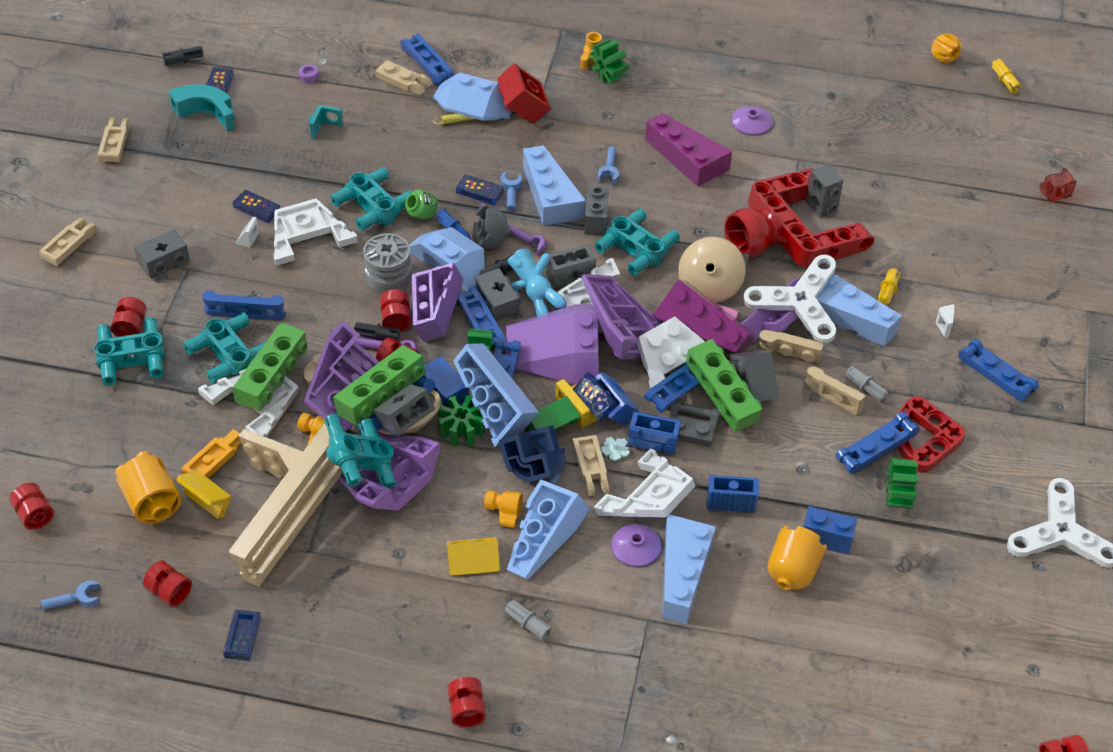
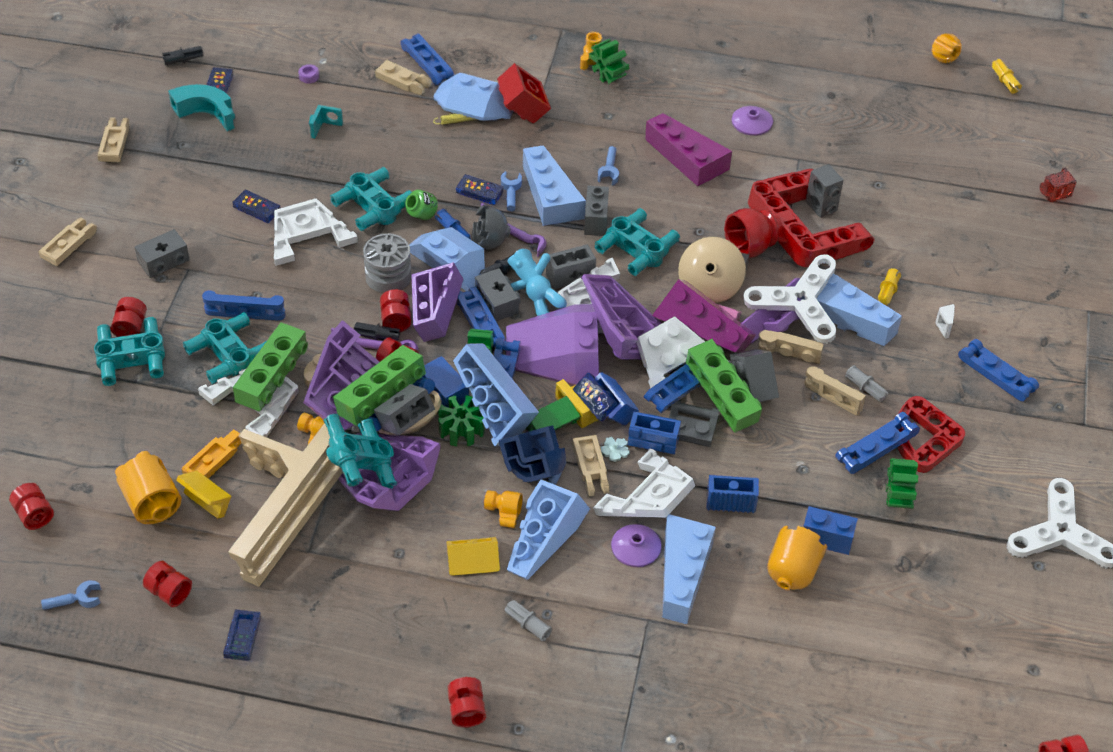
(249, 234): white slope -> none

